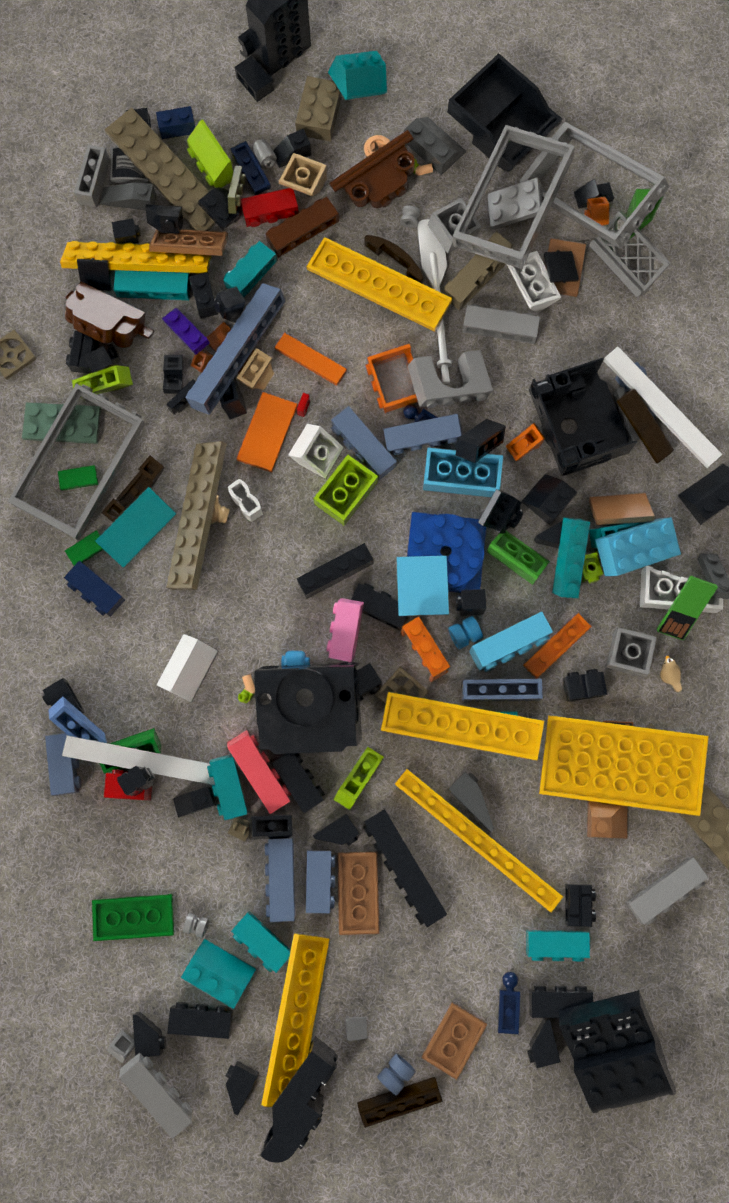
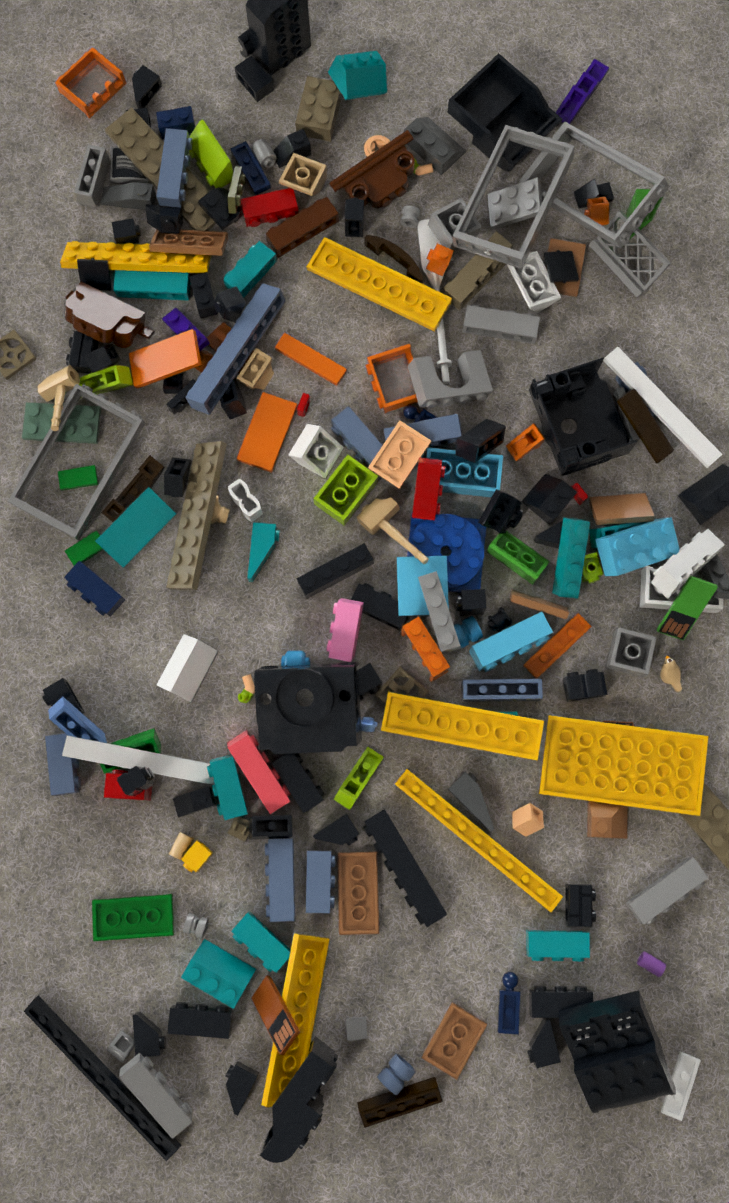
(55, 387): none -> tan piece
(91, 82): none -> window
(101, 1077): none -> black plate
(145, 85): none -> black slope
(165, 359): none -> orange tile
(173, 168): none -> sand blue brick
(176, 477): none -> black slope
(180, 845): none -> tan piece
(196, 856): none -> yellow brick
(262, 544): none -> teal slope
(275, 1015): none -> dark orange piece
(354, 217): none -> black brick
(368, 724): none -> light blue plate
(376, 517): none -> tan piece
(399, 454): none -> light nougat plate
(428, 488): none -> red brick
(439, 259): none -> orange brick
(439, 613): none -> light grey brick
(499, 620): none -> black brick
(527, 819): none -> light nougat panel
(539, 604): none -> medium nougat tile
(581, 495): none -> red tile
(582, 91): none -> dark purple slope
(651, 964): none -> medium lavender piece
(683, 1079): none -> white tile
(686, 562): none -> white wedge

